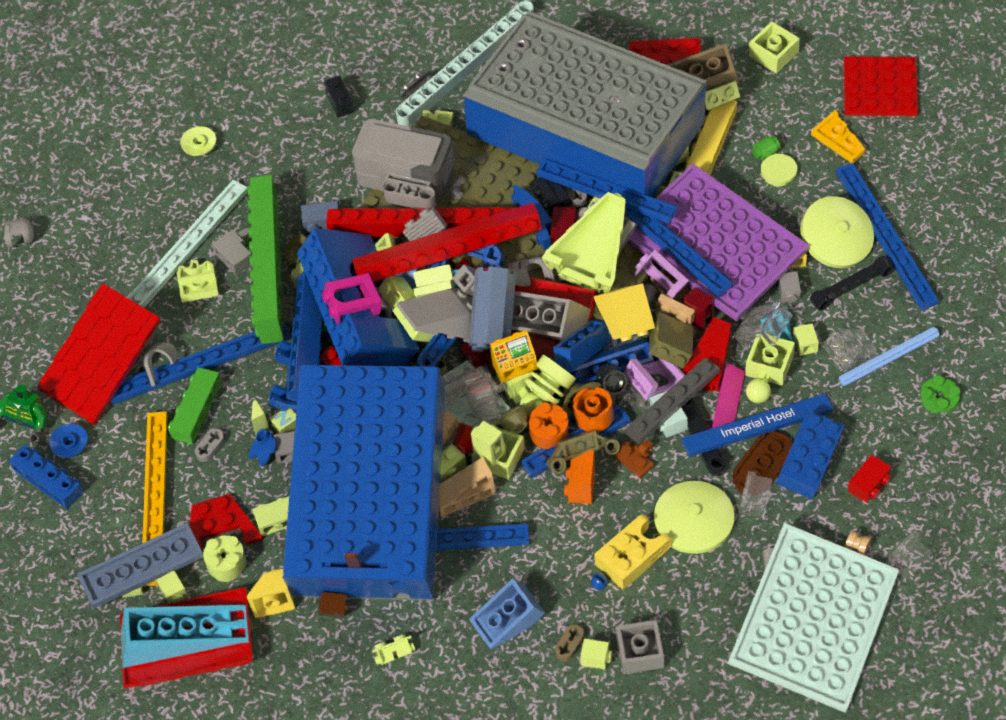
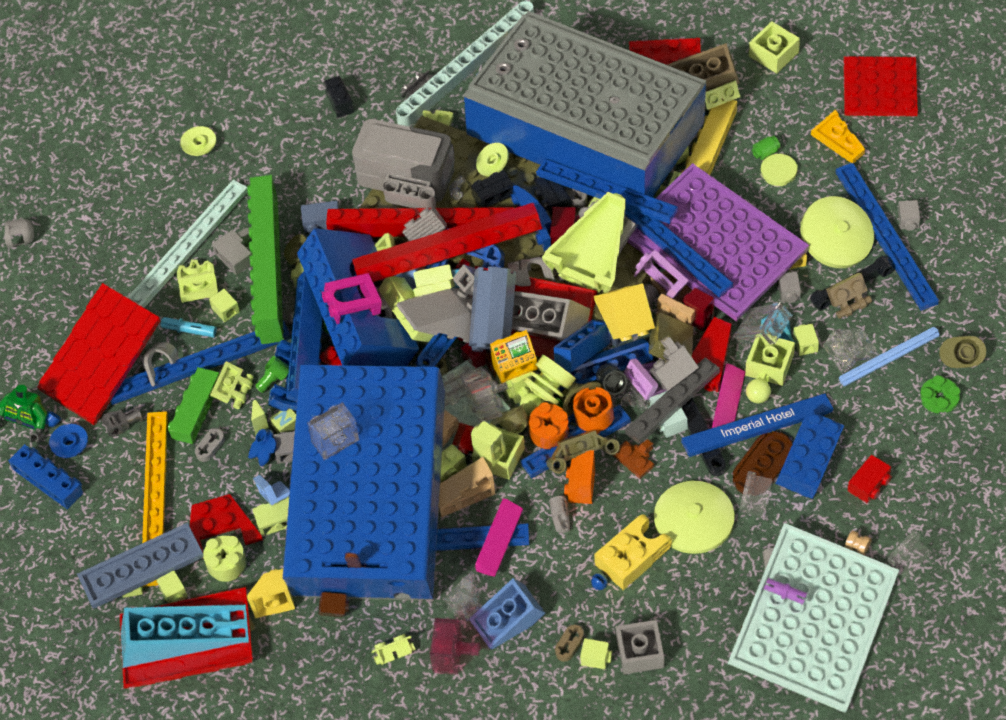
(52, 419): none -> blue hinge
(121, 420): none -> flat silver connector
(188, 327): none -> medium azure axle
(224, 305): none -> yellowish green brick
(226, 383): none -> yellowish green plate
(271, 493): none -> light blue panel
(274, 370): none -> bright green pin
(333, 430): none -> clear brick
(448, 646): none -> clear pink brick
(465, 597): none -> clear slope
(492, 159): none -> yellowish green dish
(492, 189): none -> black brick
(498, 538): none -> dark pink slope
(560, 513): none -> light grey hinge
(675, 366): none -> light grey hinge
(785, 591): none -> medium lavender pin
(846, 290): none -> dark tan plate
(908, 215): none -> light grey brick
(962, 352): none -> olive piece

